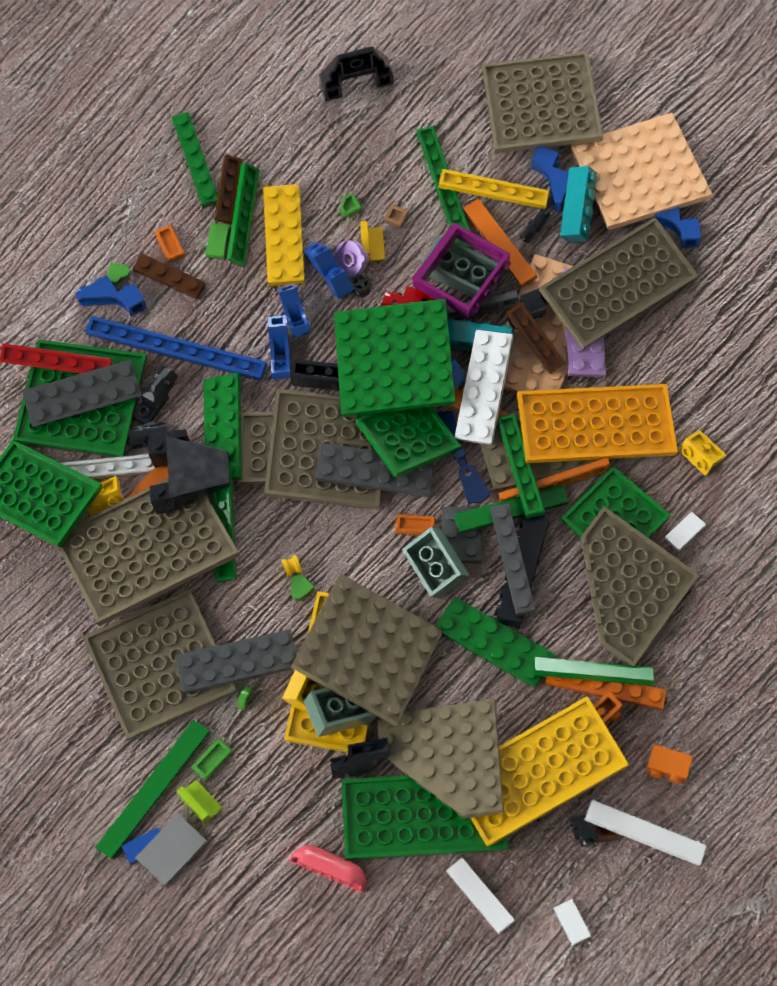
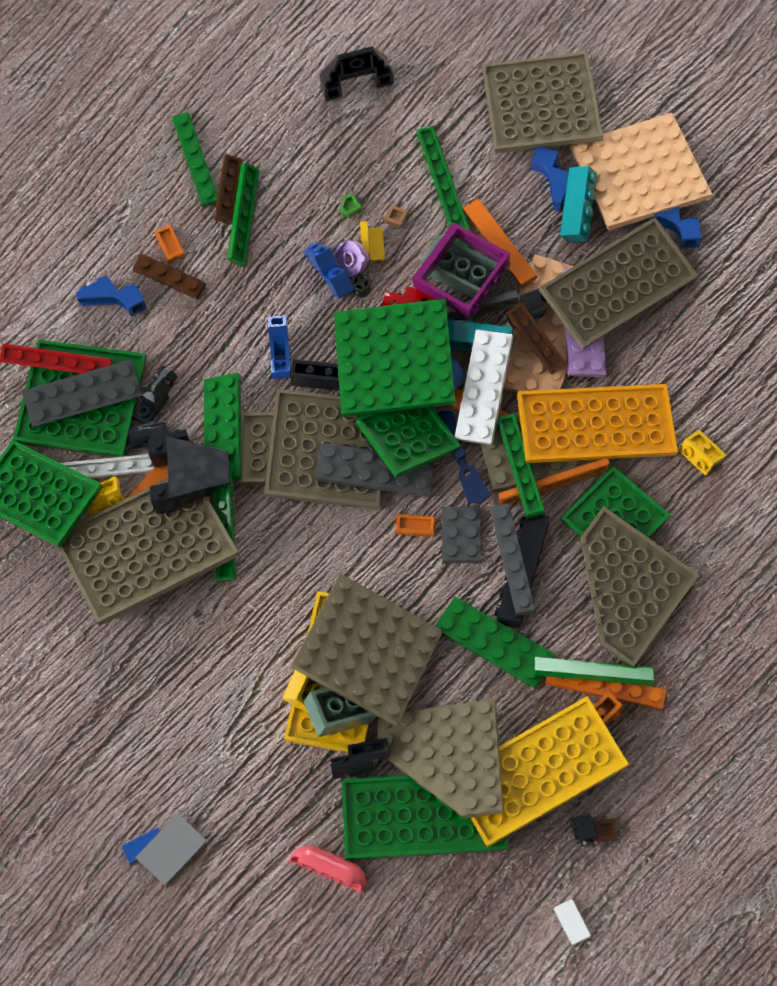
(118, 272): bright green tile -> none
(141, 666): dark tan plate -> none
(152, 789): green tile -> none
(176, 348): blue plate -> none
(199, 801): lime panel -> none
(212, 759): bright green tile -> none
(217, 241): bright green tile -> none
(236, 661): dark grey plate -> none
(244, 697): bright green tile -> none
(283, 235): yellow plate -> none
(291, 566): yellow wheel -> none
(294, 311): blue arch -> none
(300, 587): bright green tile -> none
(435, 562): sand green brick -> none
(480, 896): white tile -> none
(481, 516): green tile -> none
(493, 189): yellow plate -> none
(534, 225): black pin -> none
(645, 832): white tile -> none
(669, 764): orange brick -> none
(685, 531): white tile -> none

